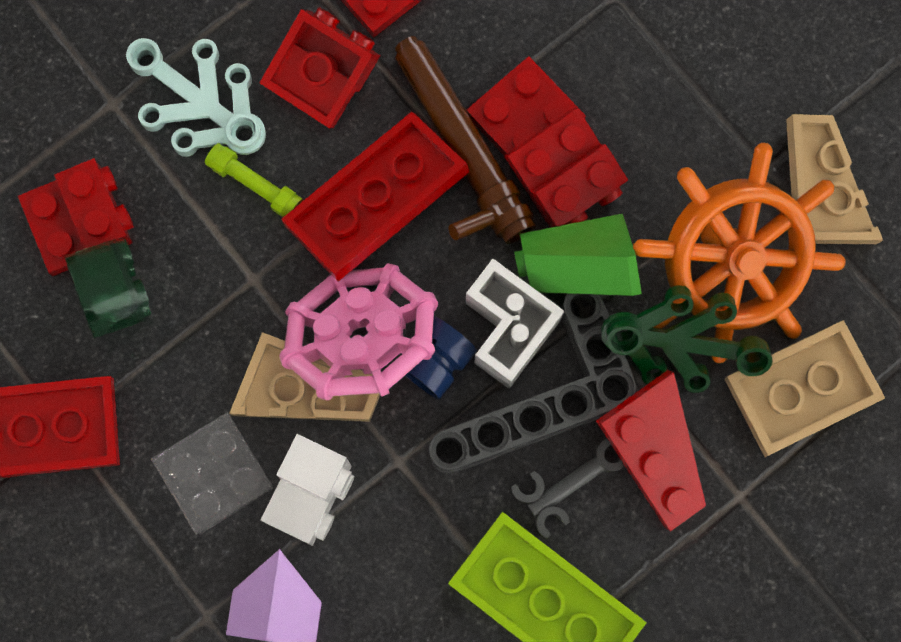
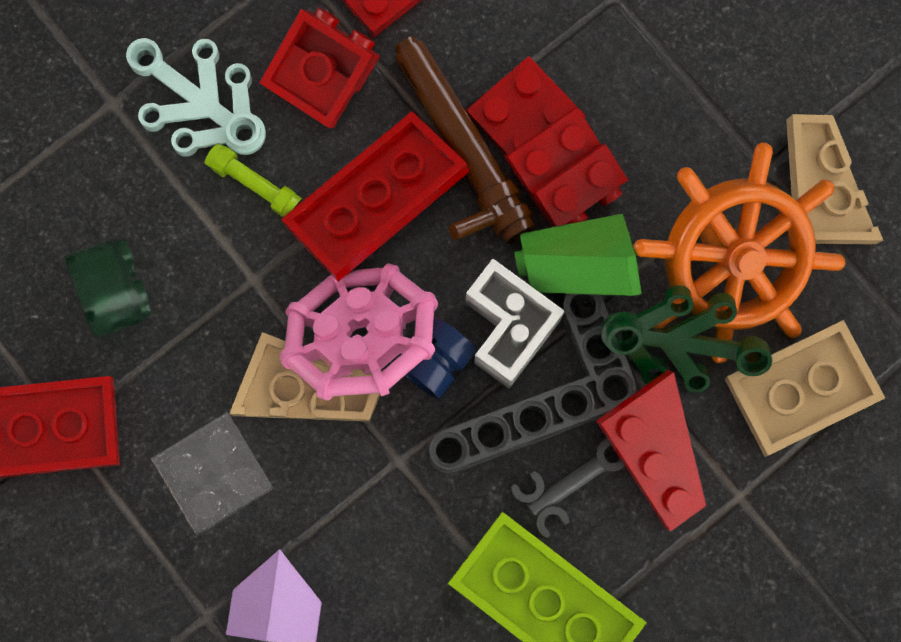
(75, 213): red plate -> none
(307, 489): white brick -> none

